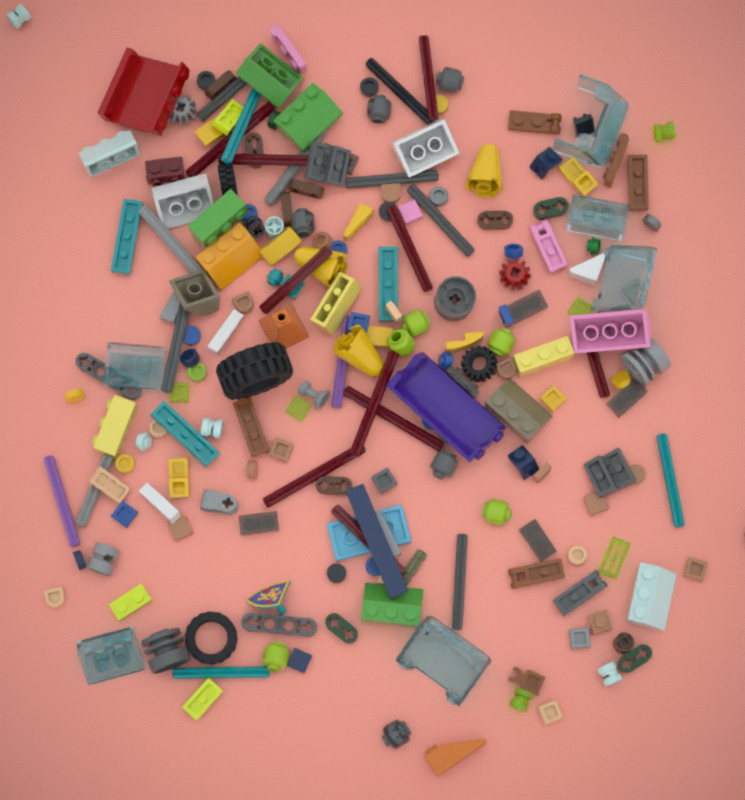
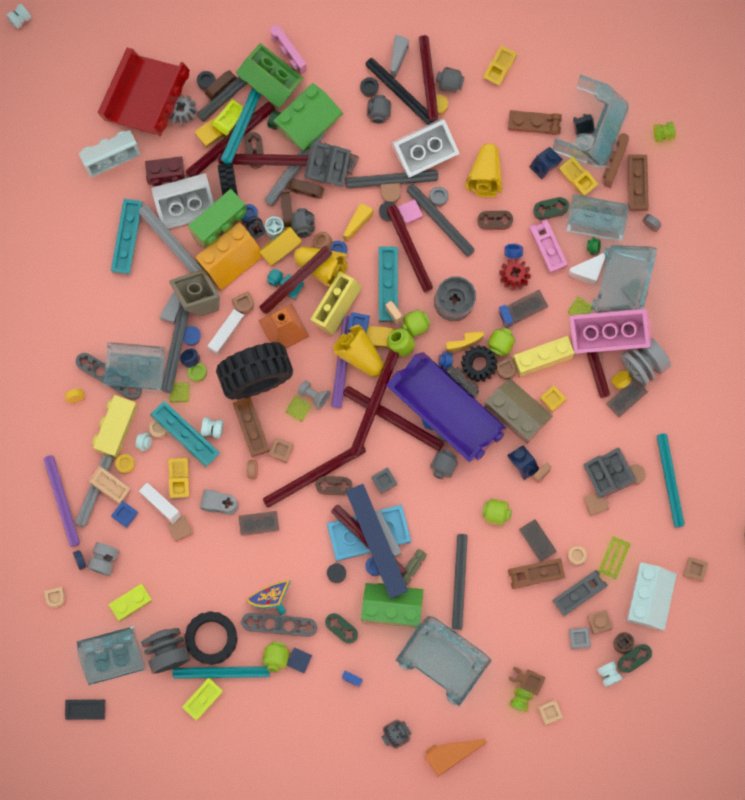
(85, 709): none -> black tile
(351, 678): none -> blue tile
(400, 49): none -> light grey slope
(500, 65): none -> yellow slope

